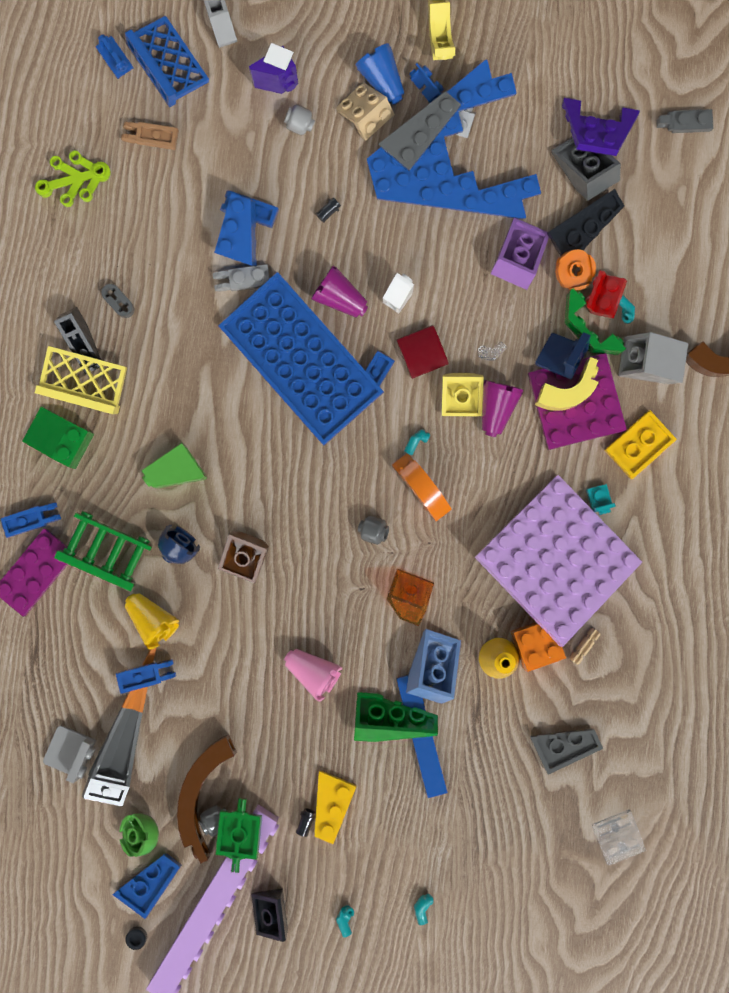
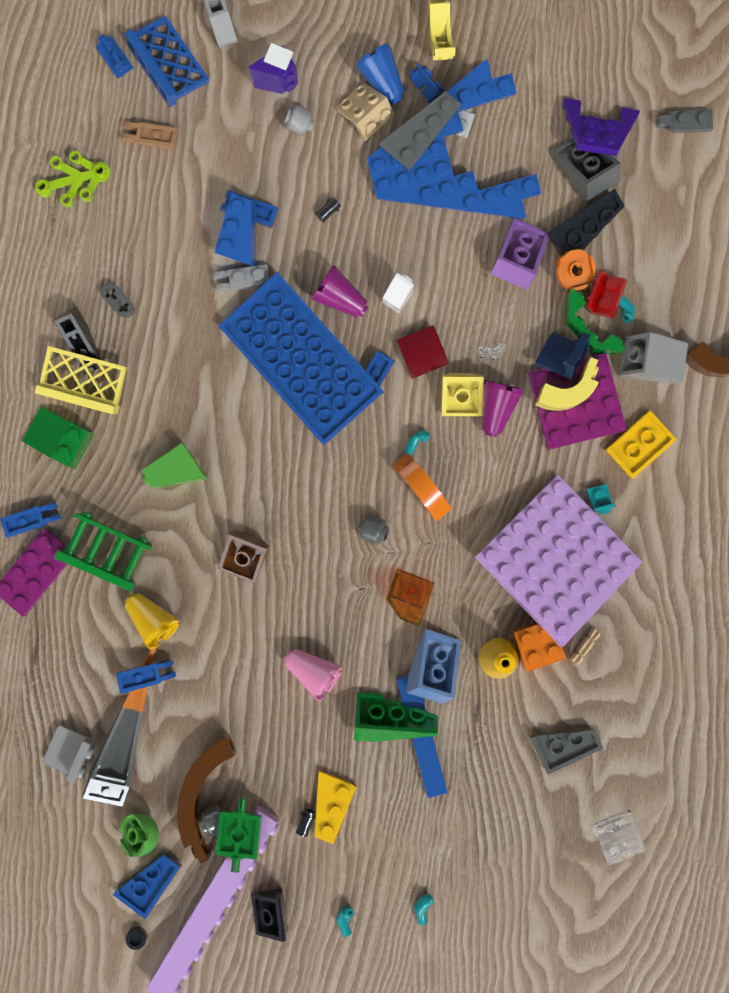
(177, 545): dark blue cylinder -> none

